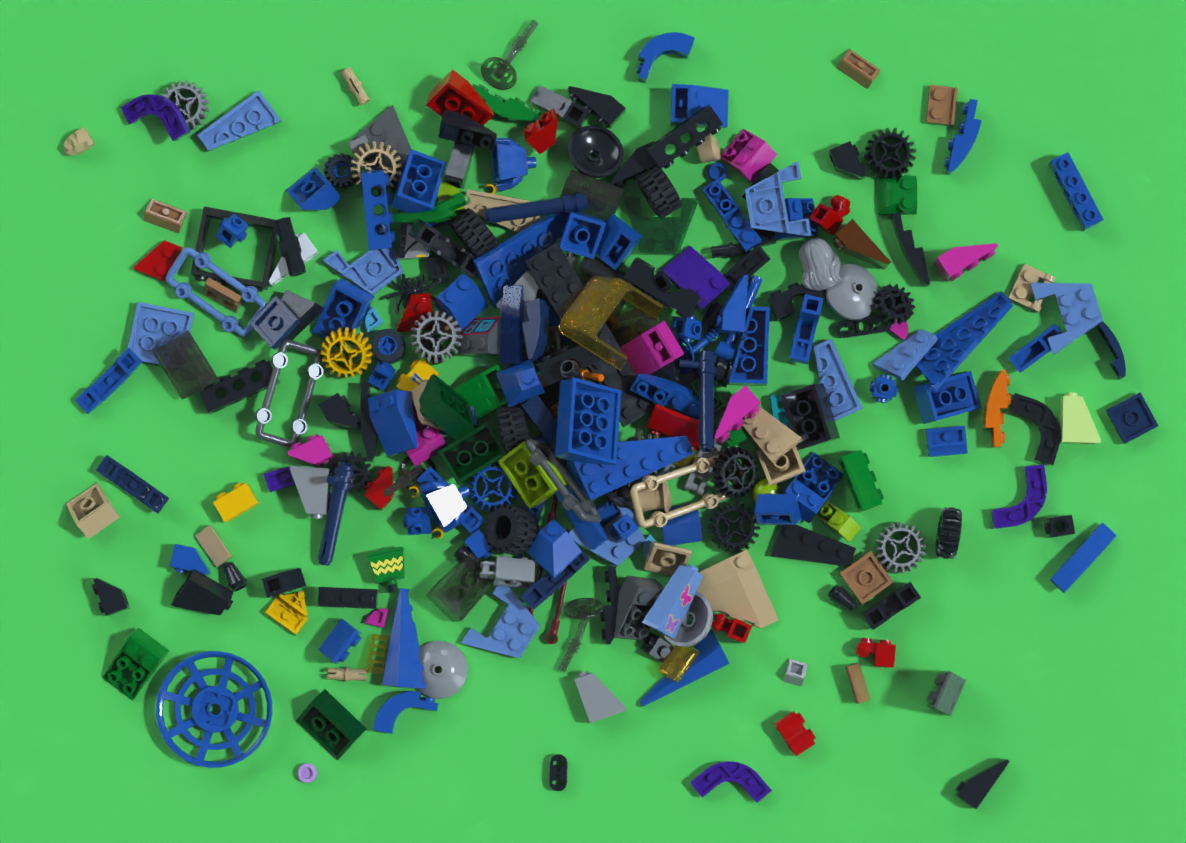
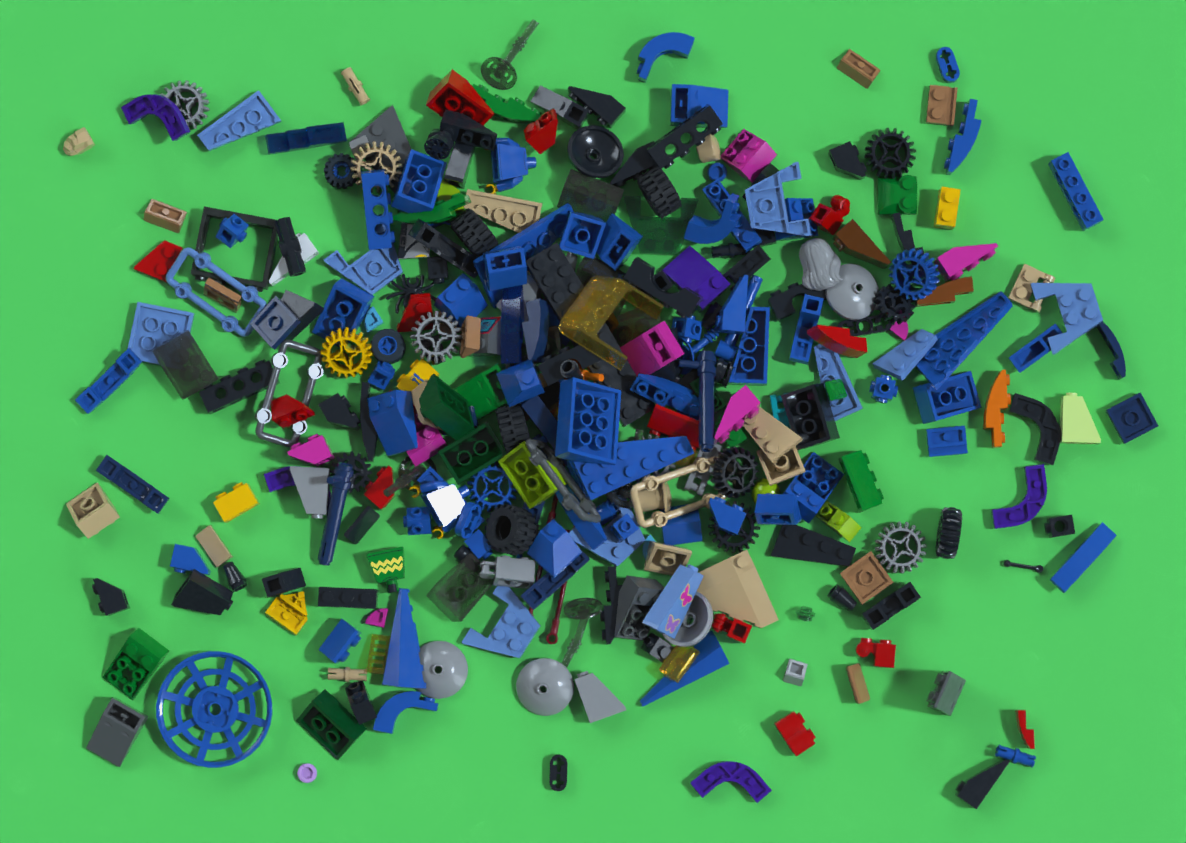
(116, 731): none -> dark grey slope
(289, 411): none -> red slope
(306, 138): none -> clear blue slope
(314, 192): blue slope -> none
(360, 702): none -> black slope
(362, 525): none -> black slope
(439, 144): none -> black wheel
(468, 520): none -> blue beam
(470, 336): none -> medium nougat slope
(505, 268): none -> blue slope
(554, 677): none -> light grey dish
(565, 204): dark blue cylinder -> none
(711, 231): none -> blue arch
(726, 517): none -> blue slope
(805, 613): none -> clear green plate
(835, 389): none -> green slope
(839, 340): none -> red slope
(926, 279): none -> blue gear
(946, 292): none -> dark orange slope
(947, 208): none -> yellow brick
(951, 63): none -> blue beam
(1015, 756): none -> blue pin
(1026, 734): none -> red slope
(1038, 568): none -> black hinge

